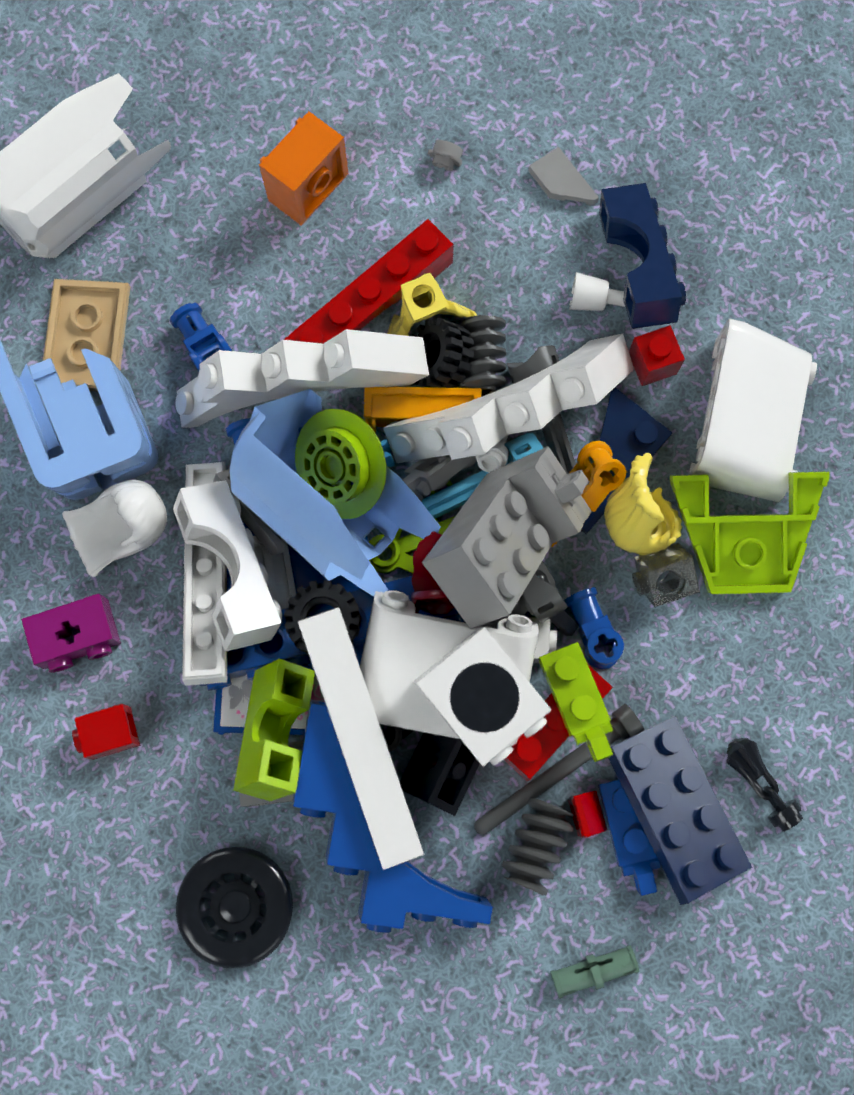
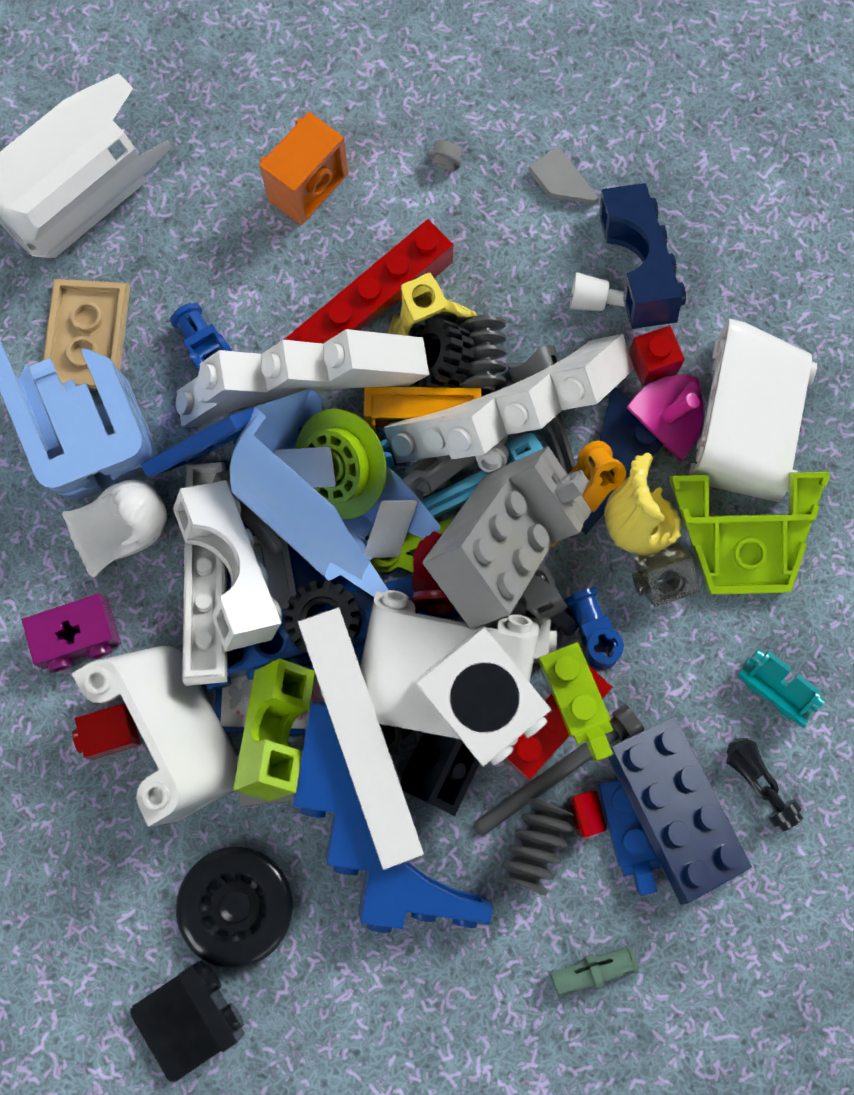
(176, 725): none -> white windscreen
(187, 1021): none -> black bracket
(198, 444): none -> blue tile
(311, 464): none -> white sticker
(390, 528): none -> white sticker
(671, 411): none -> dark pink shield
(794, 700): none -> teal hinge

